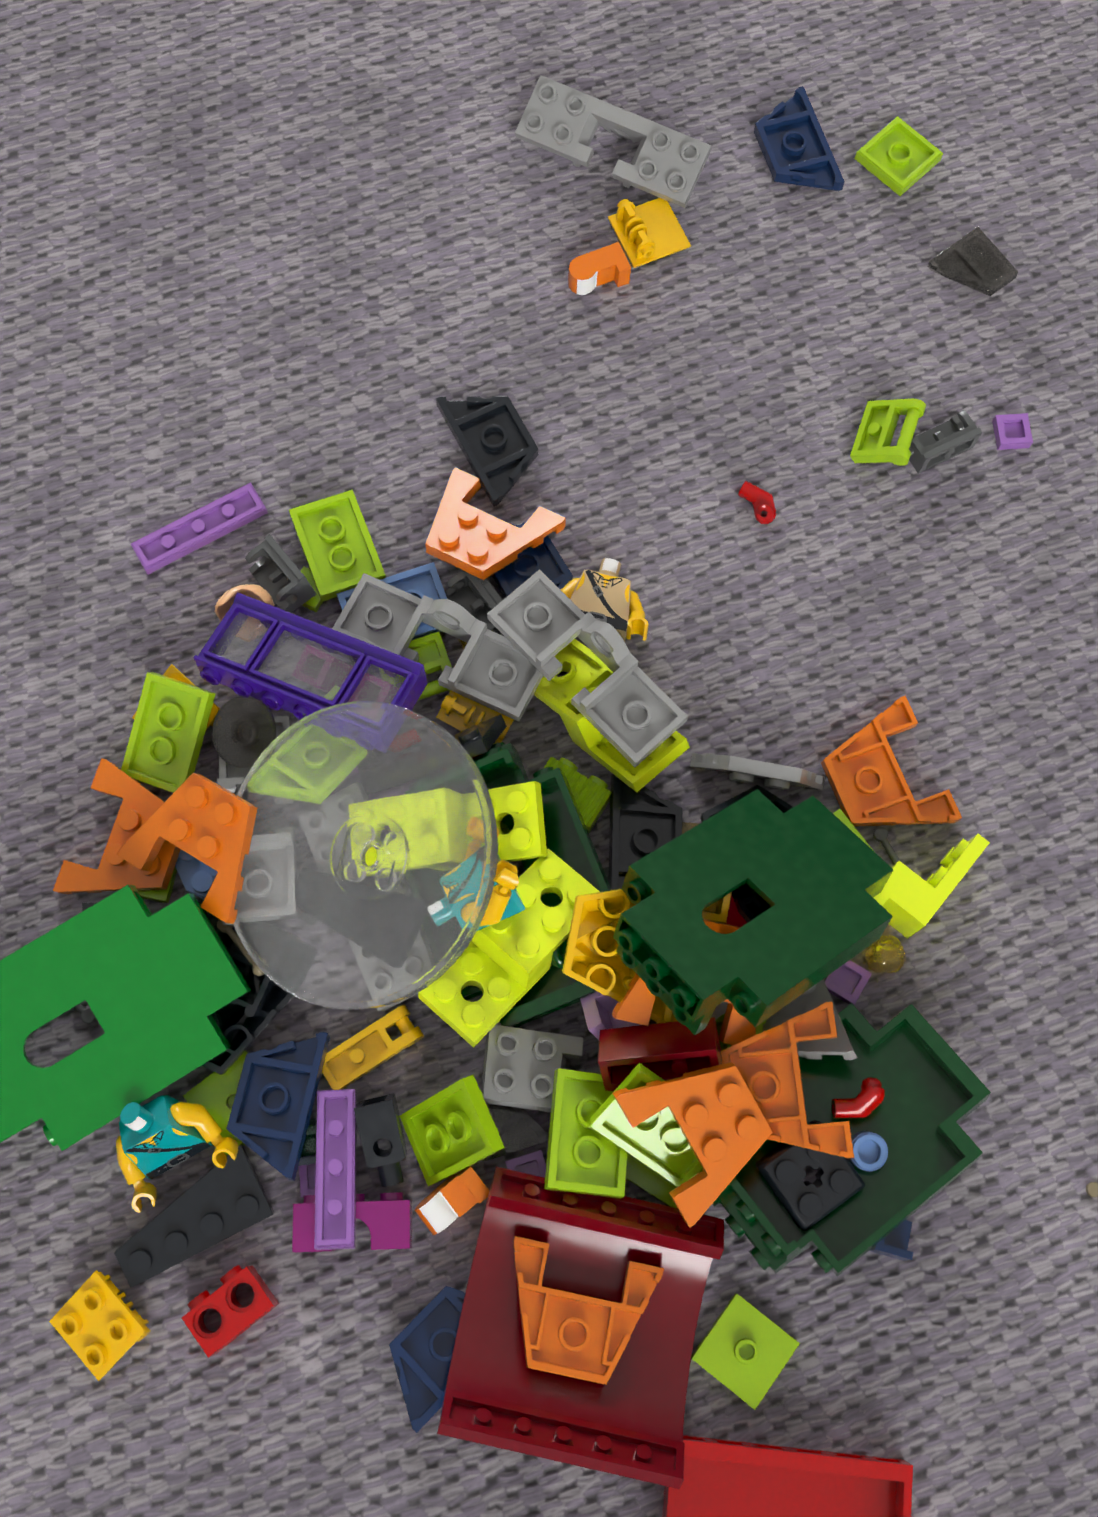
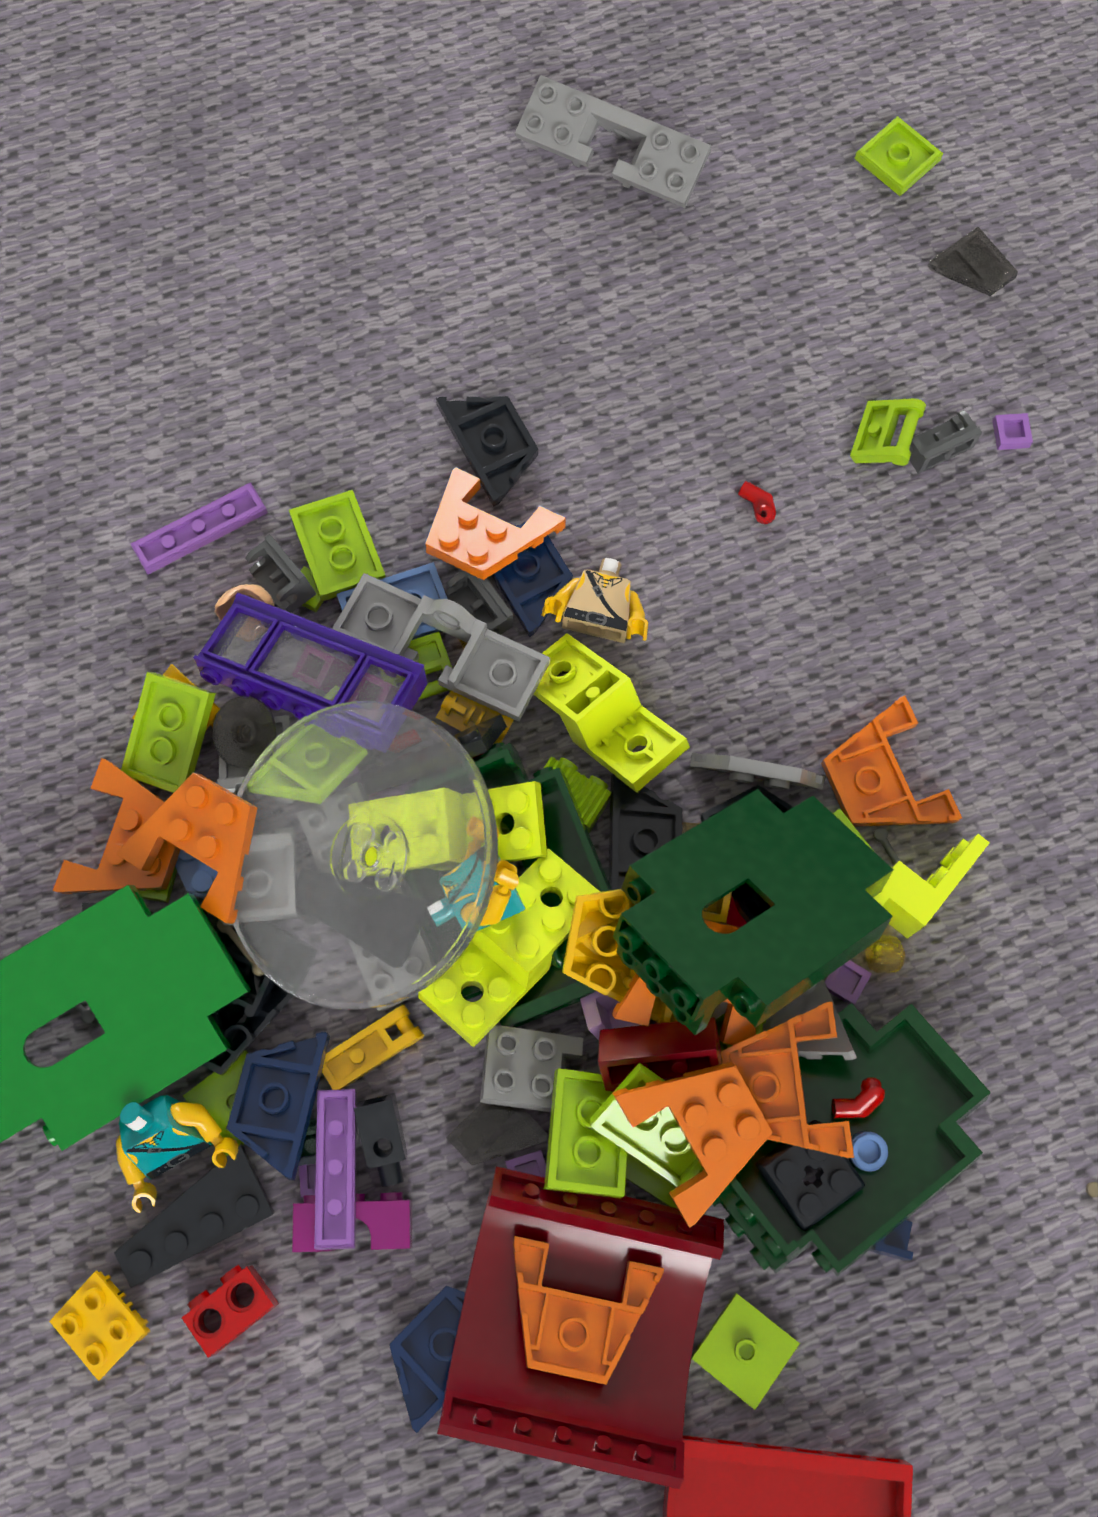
(451, 1130): lime plate -> none
(451, 1200): orange leg -> none
(599, 268): orange leg -> none
(623, 707): light grey plate -> none
(648, 230): yellow hinge -> none
(797, 146): dark blue wing -> none

